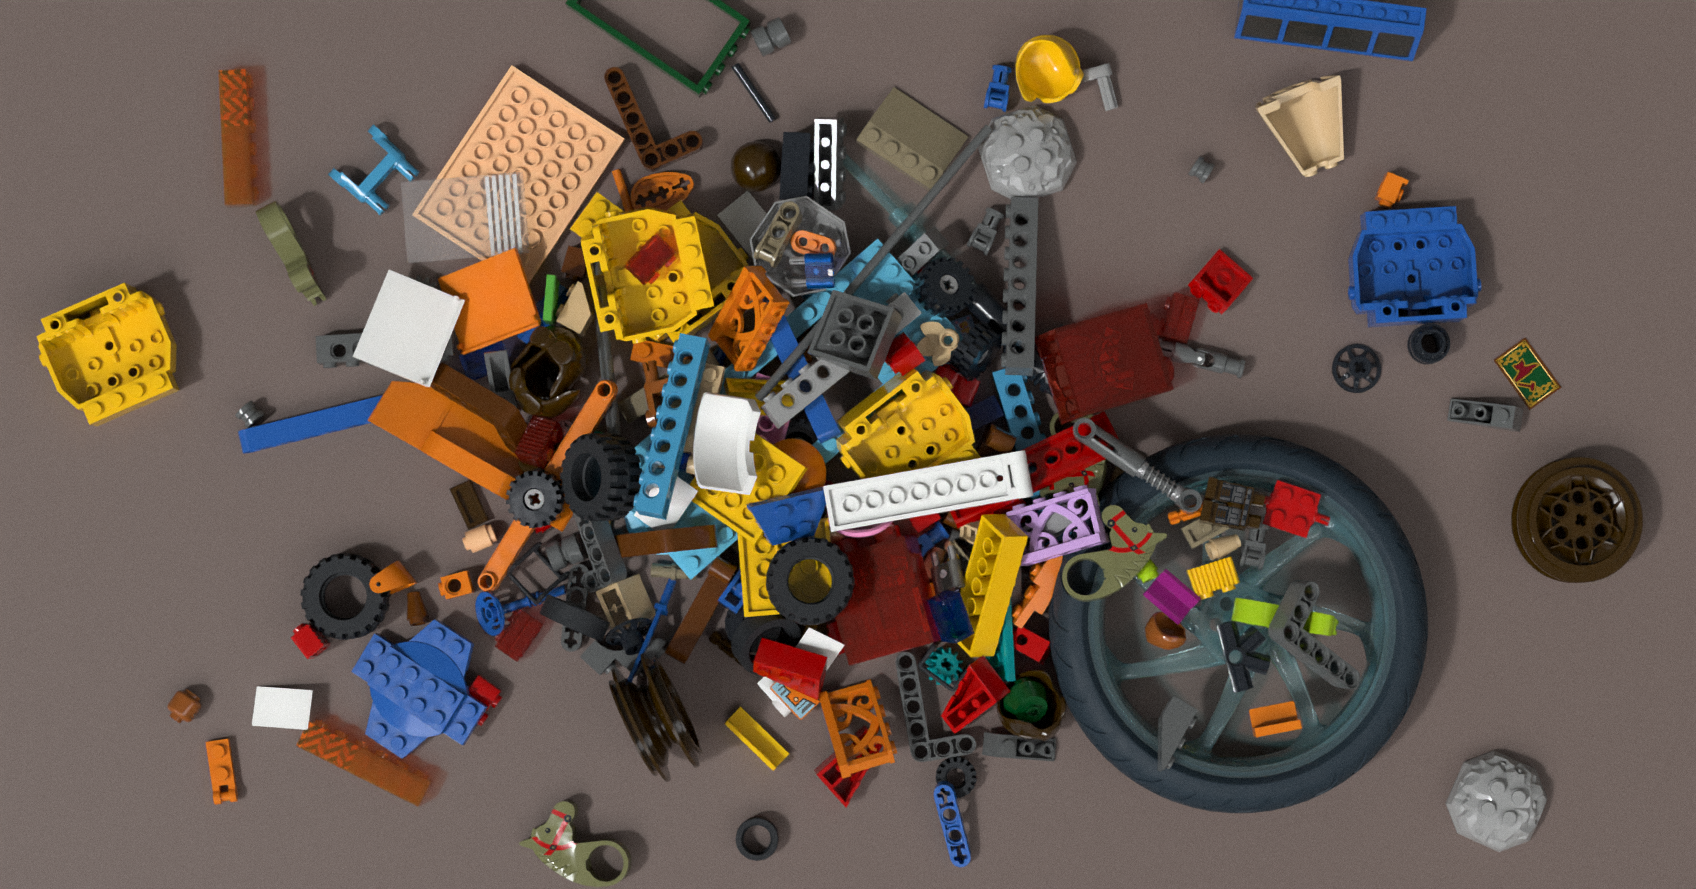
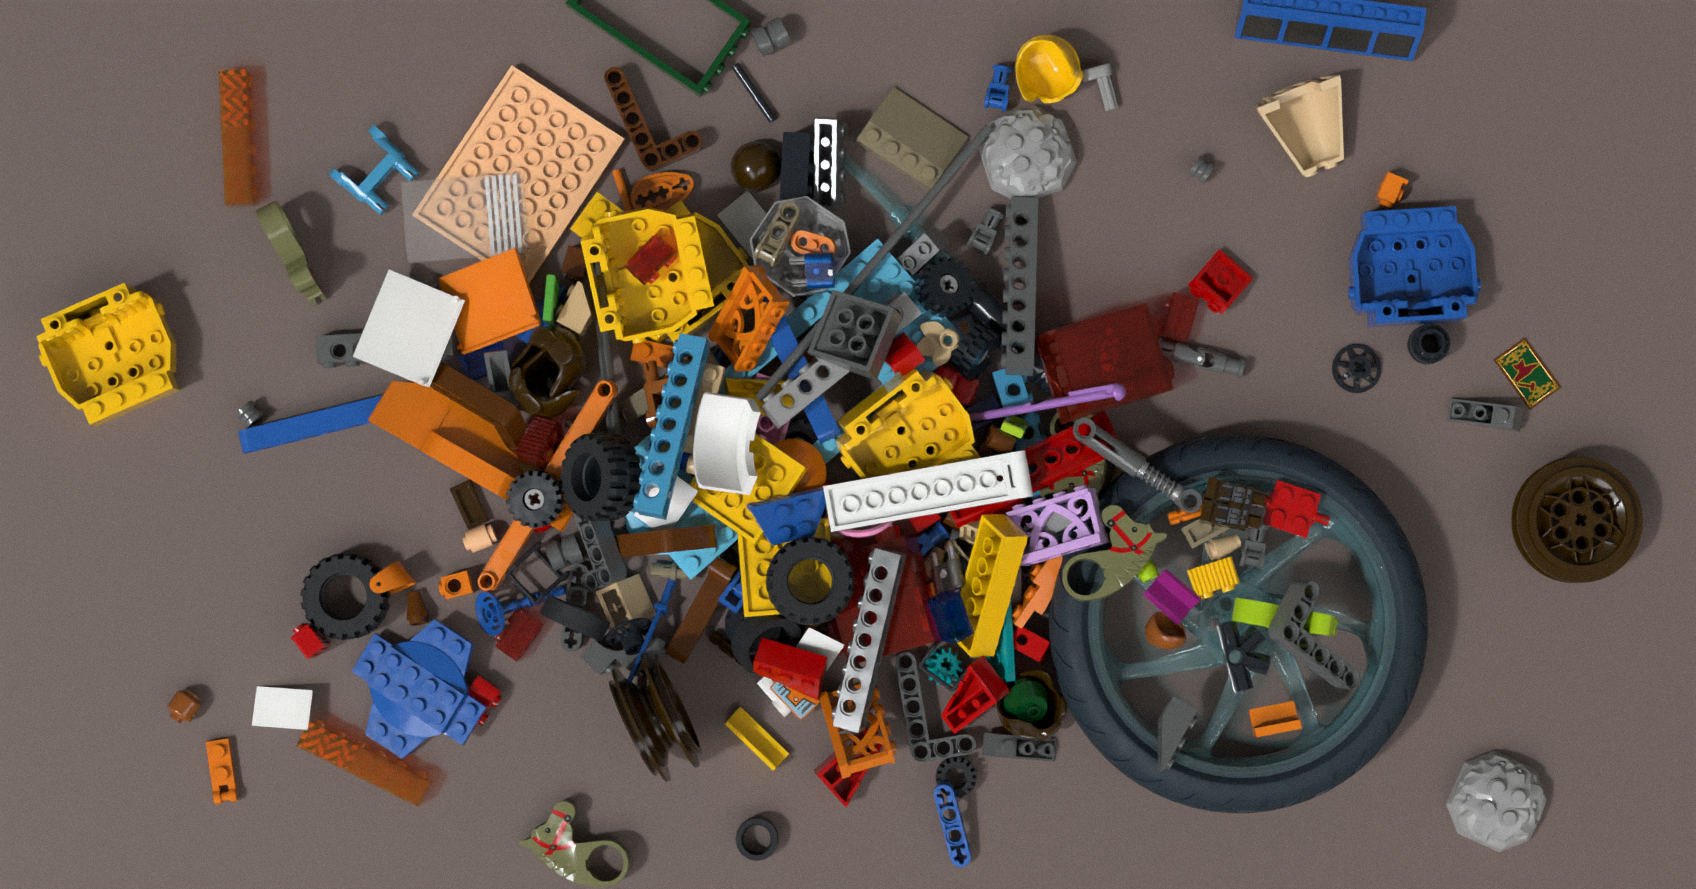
(862, 697): none -> brick
(1014, 426): none -> lime tile
(1075, 397): none -> medium lavender bar

